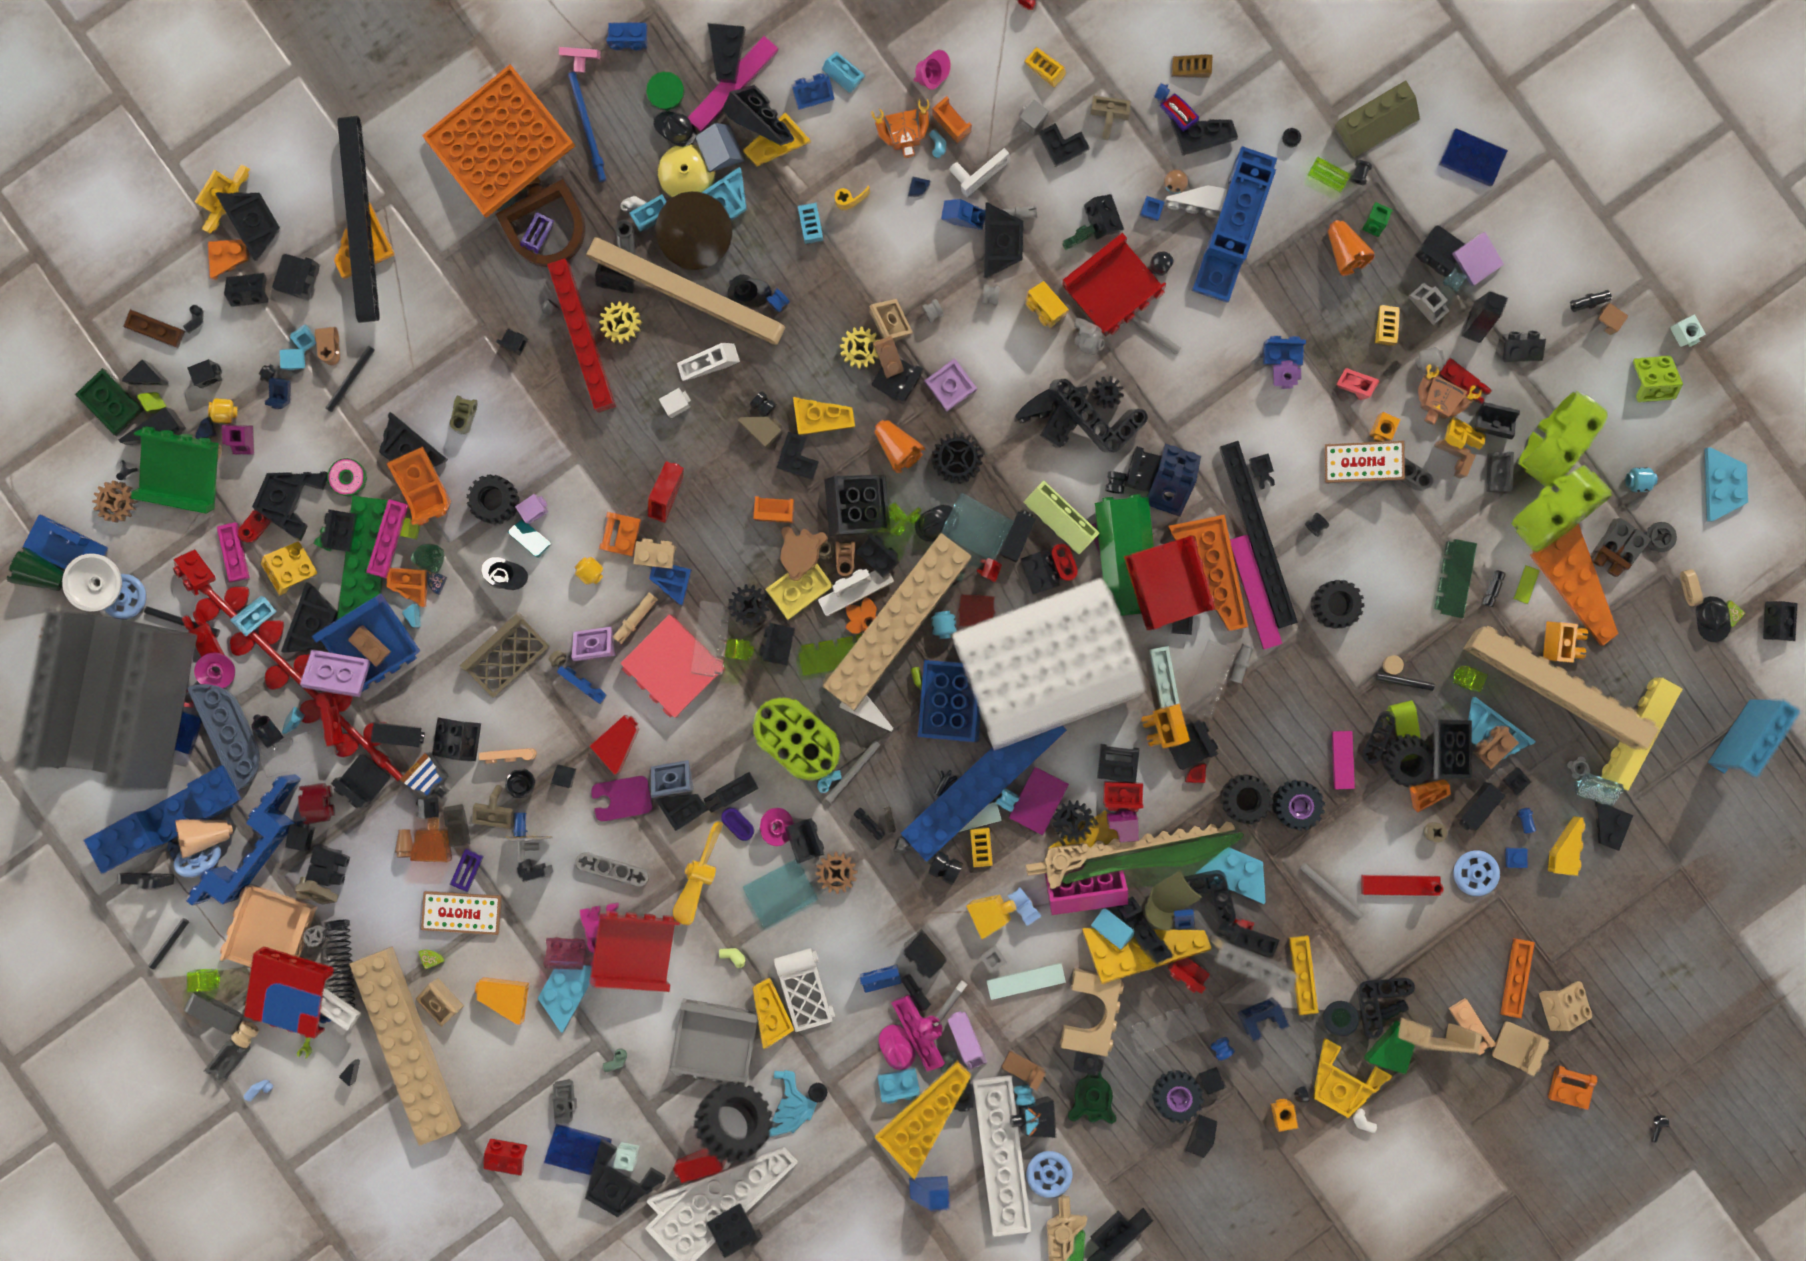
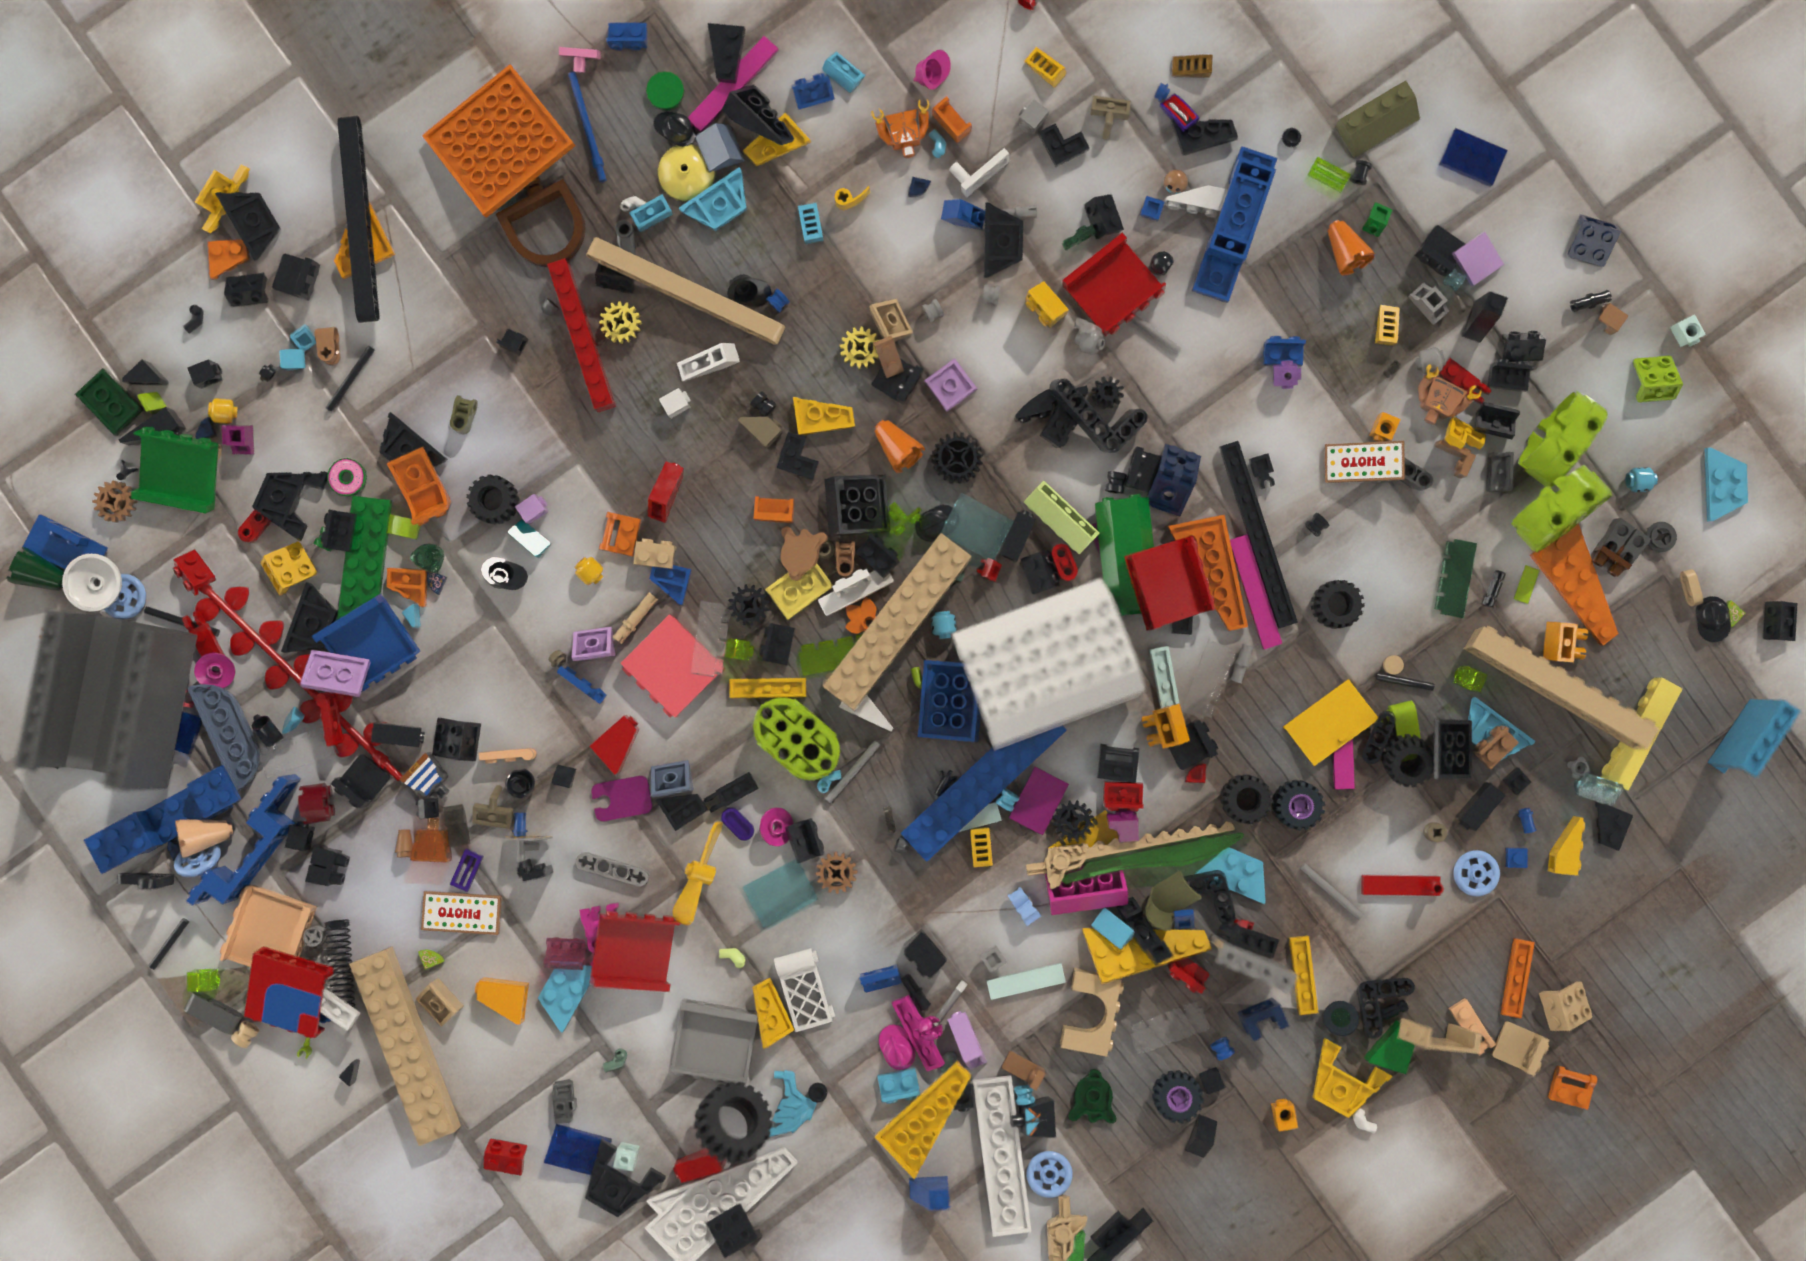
(154, 328): reddish brown tile -> none
(226, 1060): dark grey hinge -> none
(233, 552): dark pink tile -> none
(253, 615): medium azure slope -> none
(264, 1085): light blue arm -> none
(279, 393): dark blue bracket -> none
(312, 891): dark tan plate -> none
(369, 645): medium nougat plate -> none
(387, 538): dark pink tile -> none
(492, 643): dark tan fence -> none
(530, 245): dark purple tile -> none
(694, 230): dark brown dish -> none
(767, 688): none -> yellow tile
(869, 824): black axle -> none
(945, 868): black wheel -> none
(975, 609): clear red piece -> none
(990, 913): yellow torso -> none
(1079, 1063): black brick -> none
(1303, 1094): black hinge -> none
(1335, 716): none -> yellow container
(1357, 383): coral slope -> none
(1429, 793): orange wing -> none
(1509, 375): none -> black bracket
(1594, 240): none -> dark blue bracket
(1659, 1121): black hand -> none

